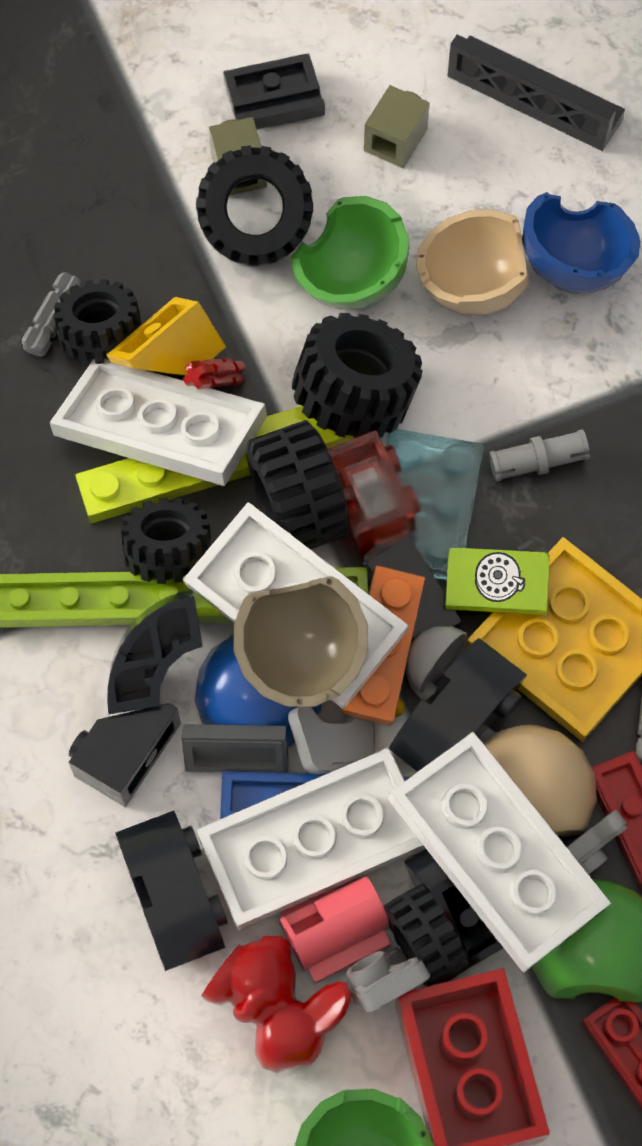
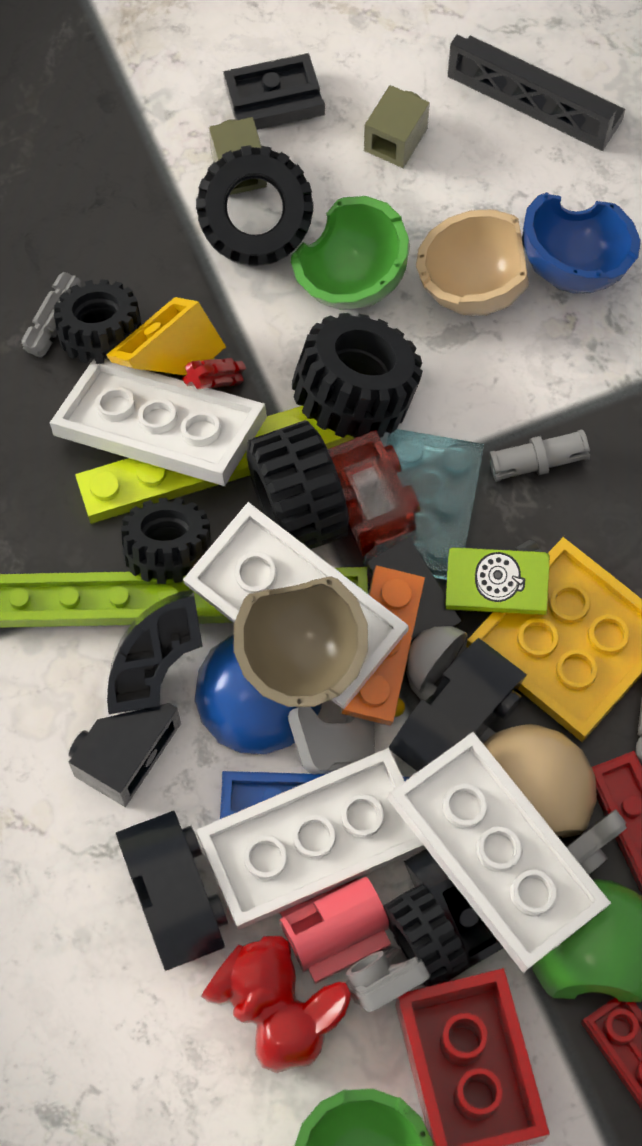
(235, 748): dark grey tile -> none

